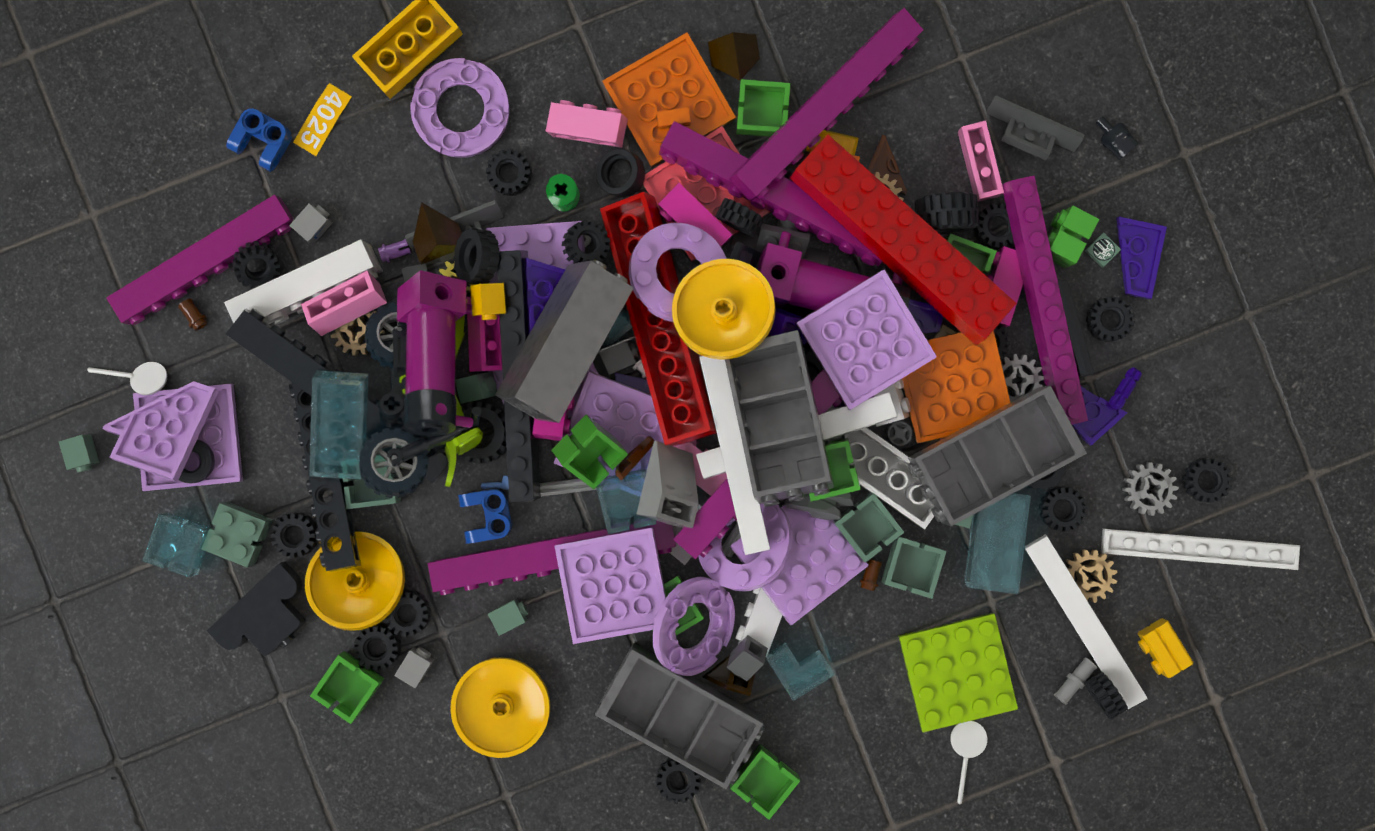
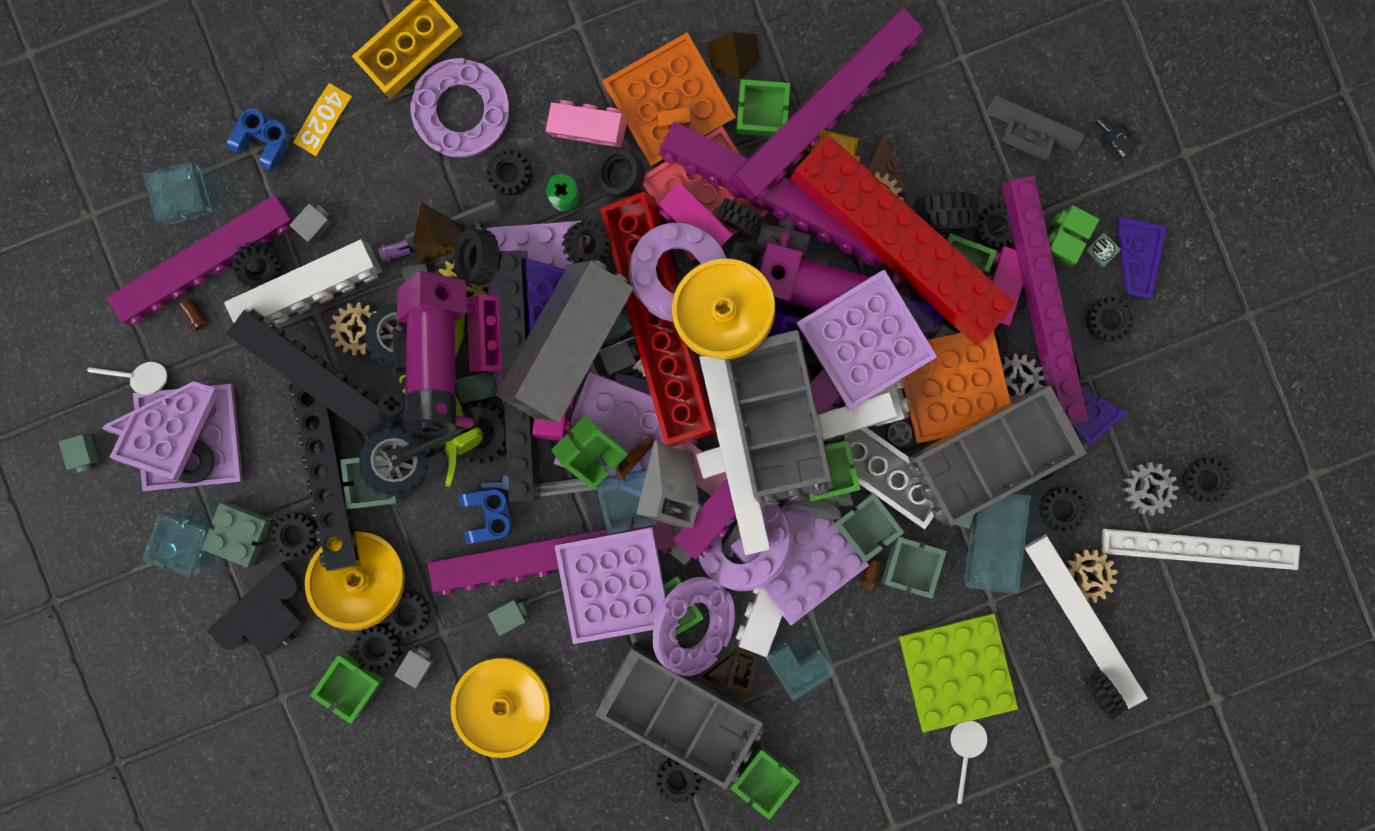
(177, 191): none -> clear light blue piece
(338, 423): clear light blue brick -> none
(343, 303): bright pink brick -> none
(488, 300): yellow brick -> none
(747, 658): dark grey brick -> none
(980, 161): bright pink brick -> none
(1075, 681): light grey pin -> none
(1125, 388): dark purple axle -> none
(1165, 648): yellow brick -> none

